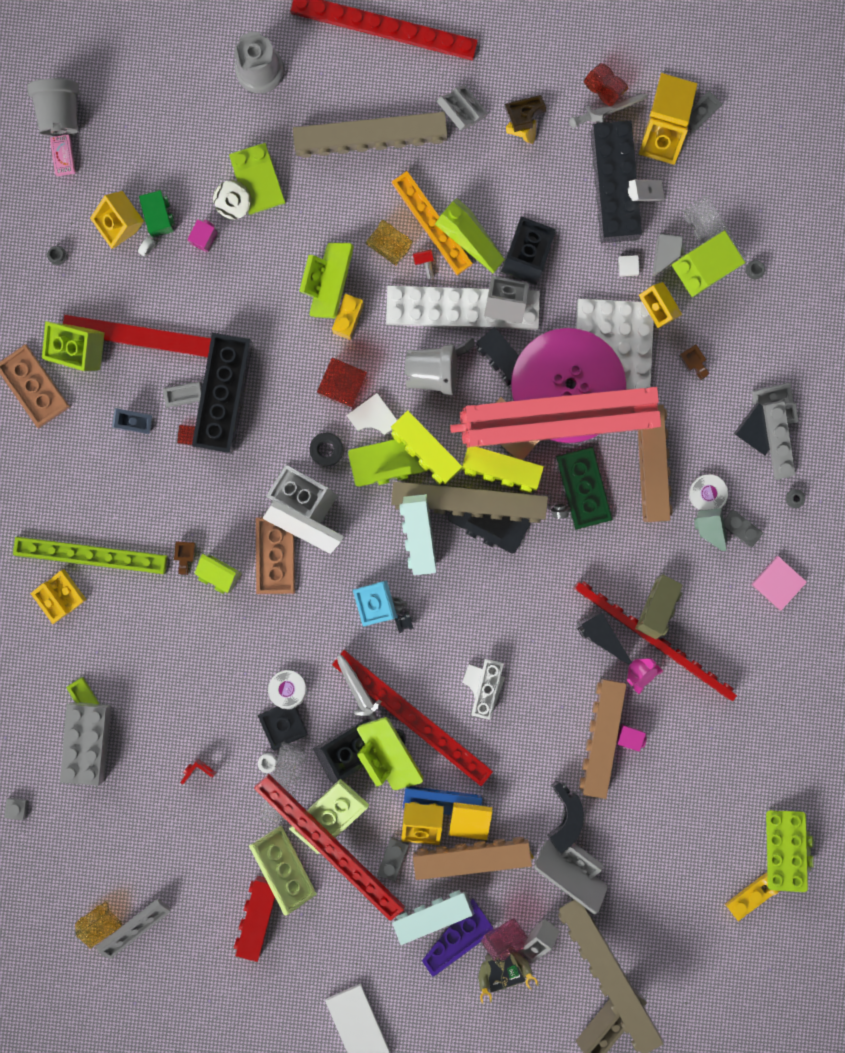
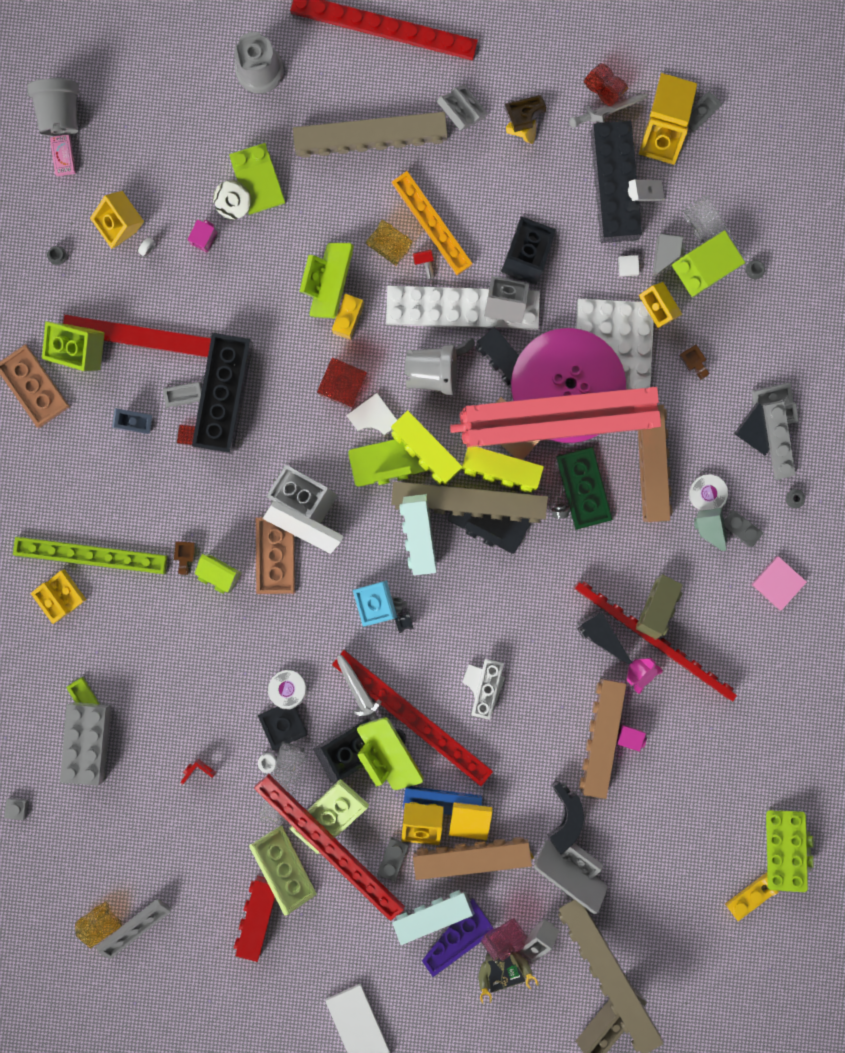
(156, 213): green brick -> none
(332, 459): black tyre -> none
(466, 230): lime wedge -> none

